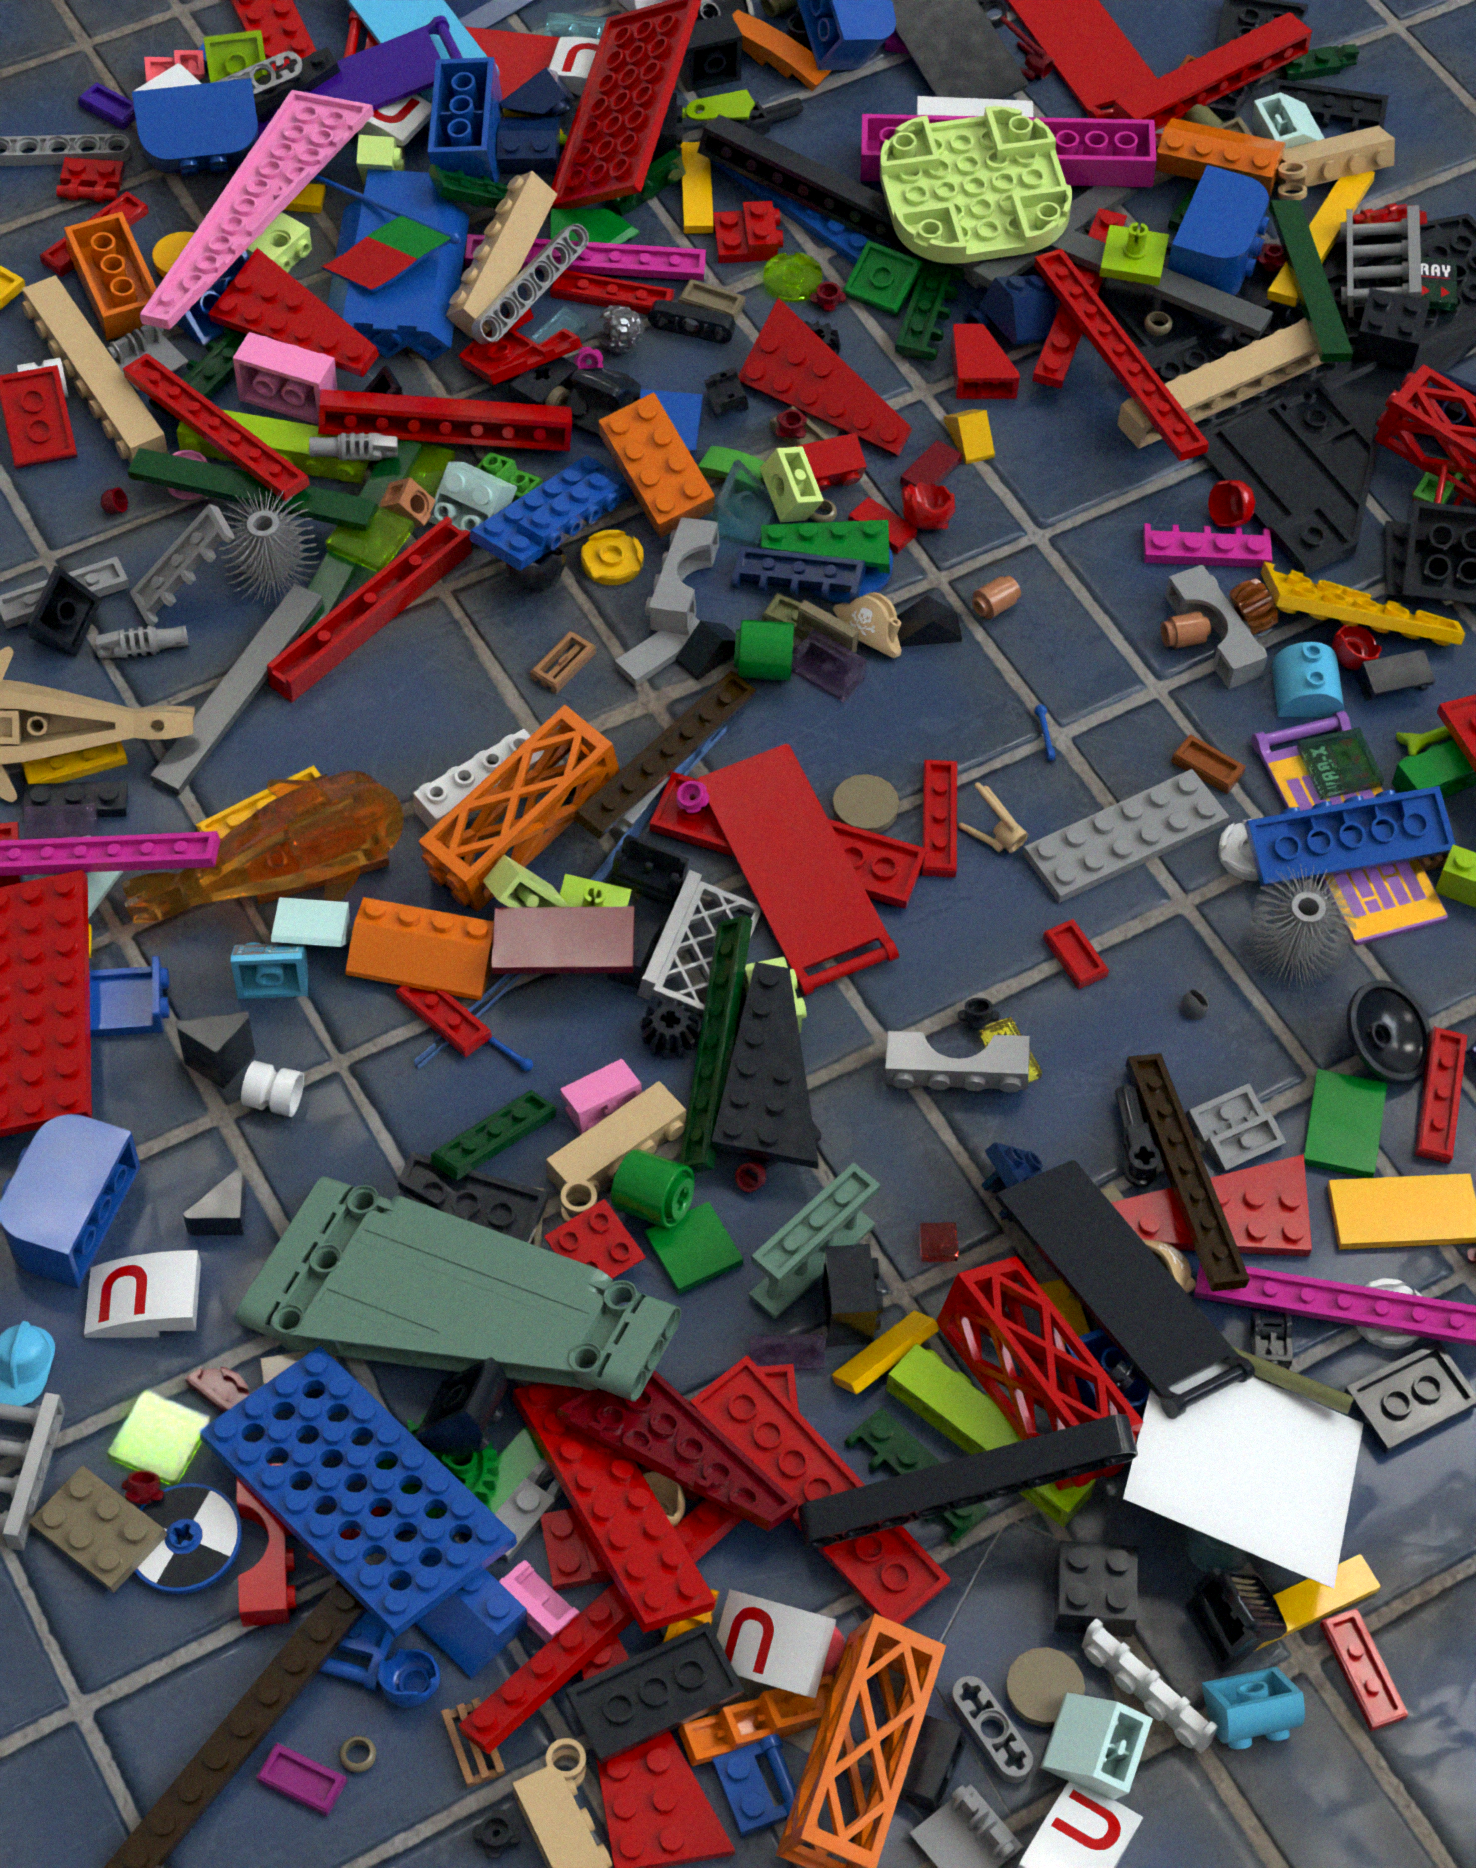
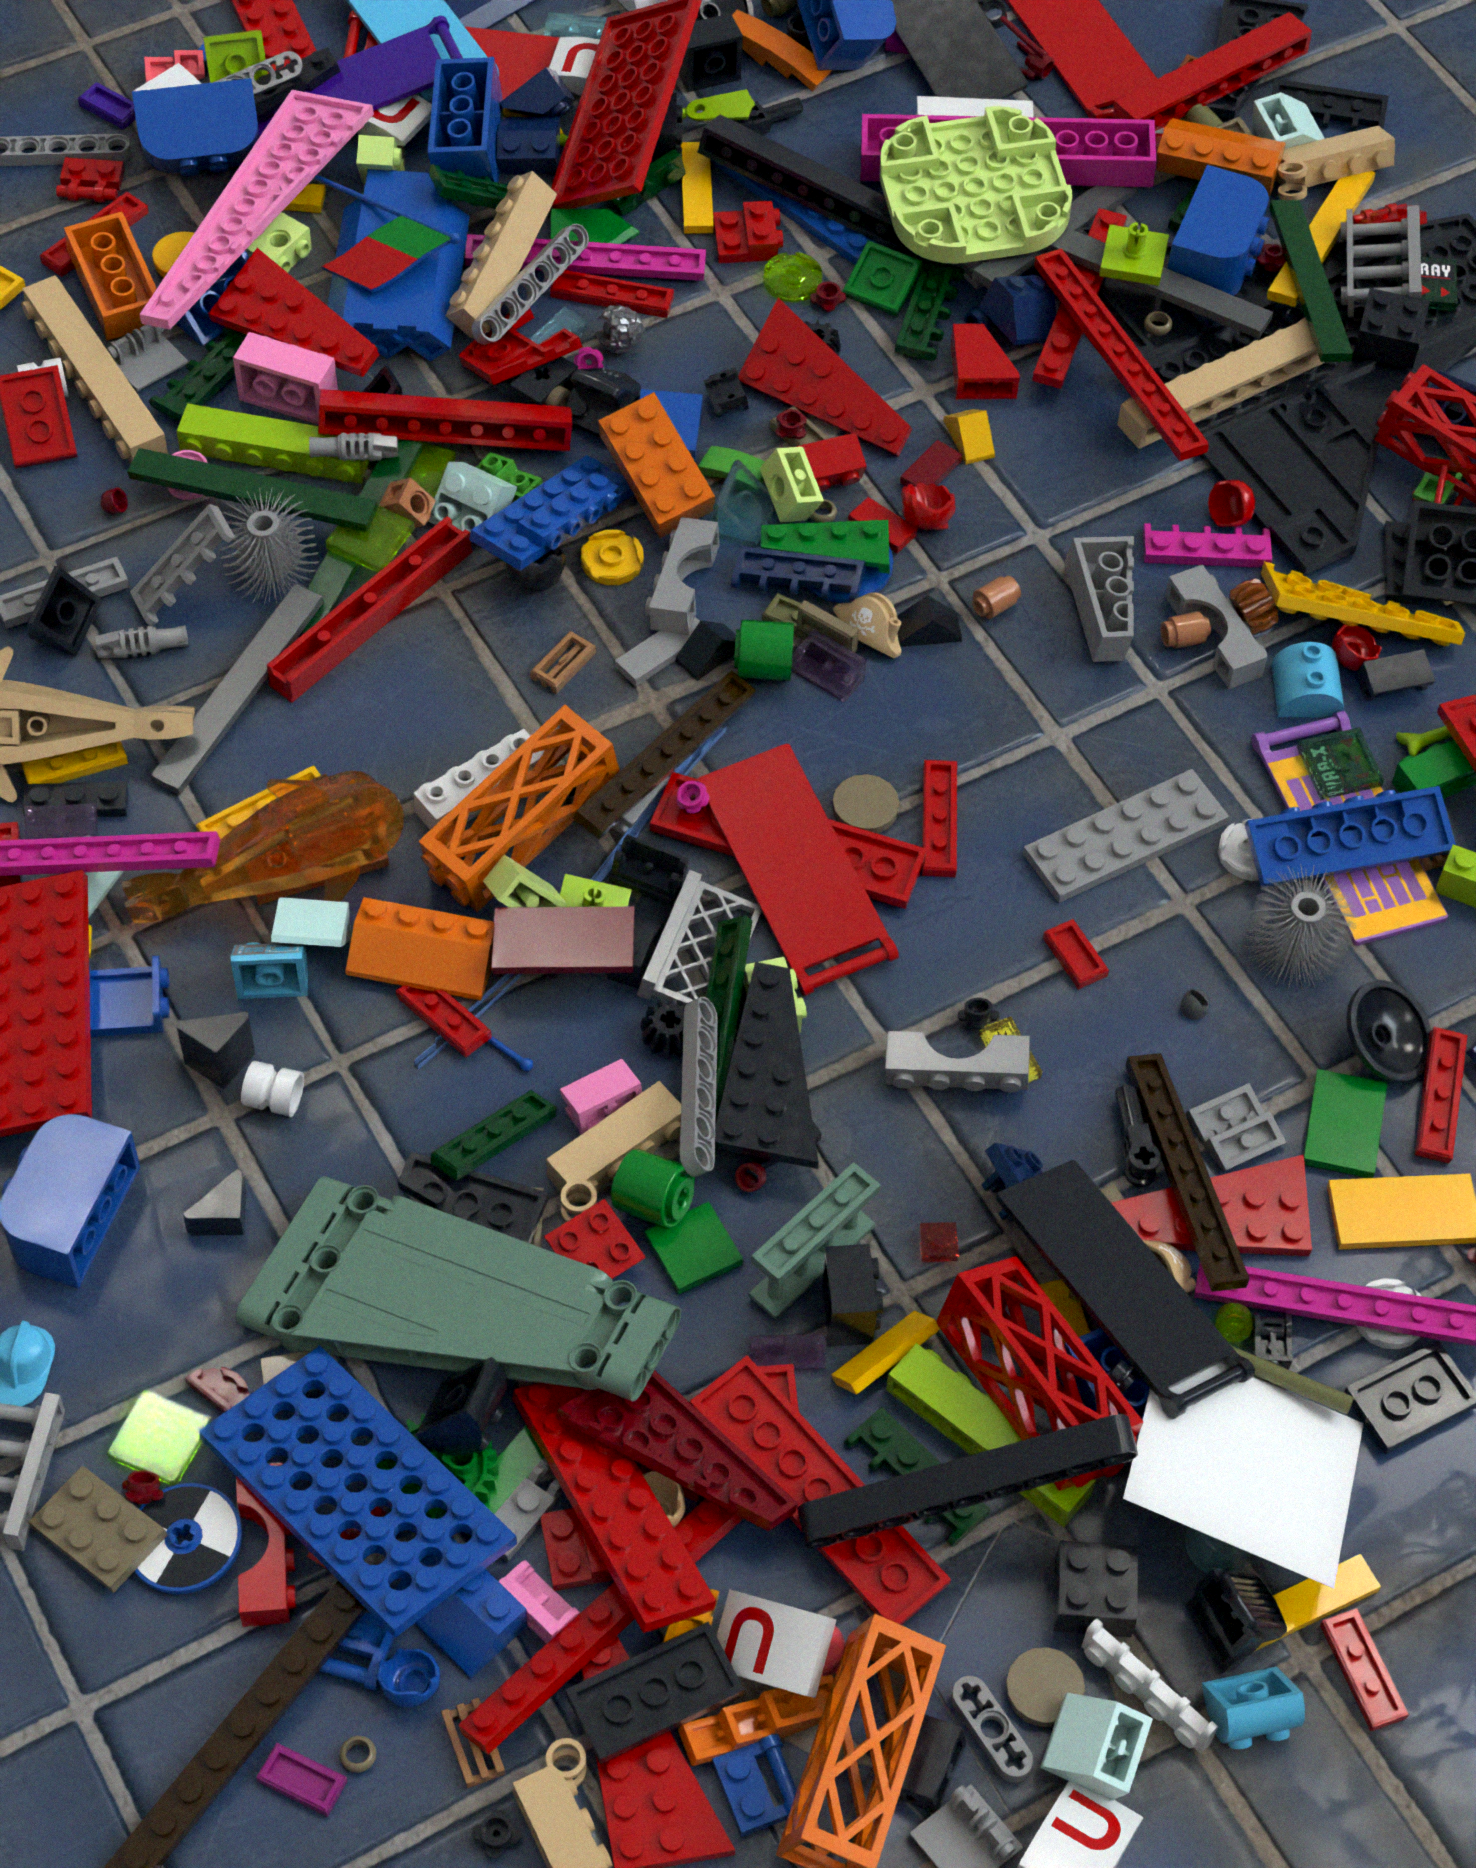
(143, 1295): white slope -> none
(216, 427): red plate -> none
(699, 1087): none -> light grey beam
(702, 316): black beam -> none
(712, 298): dark tan tile -> none
(1007, 831): tan plant -> none
(1041, 710): blue hinge -> none
(1103, 593): none -> light grey wedge
(1208, 764): dark orange tile -> none
(1234, 1322): none -> clear neon green tile
(1321, 62): dark green hinge -> none

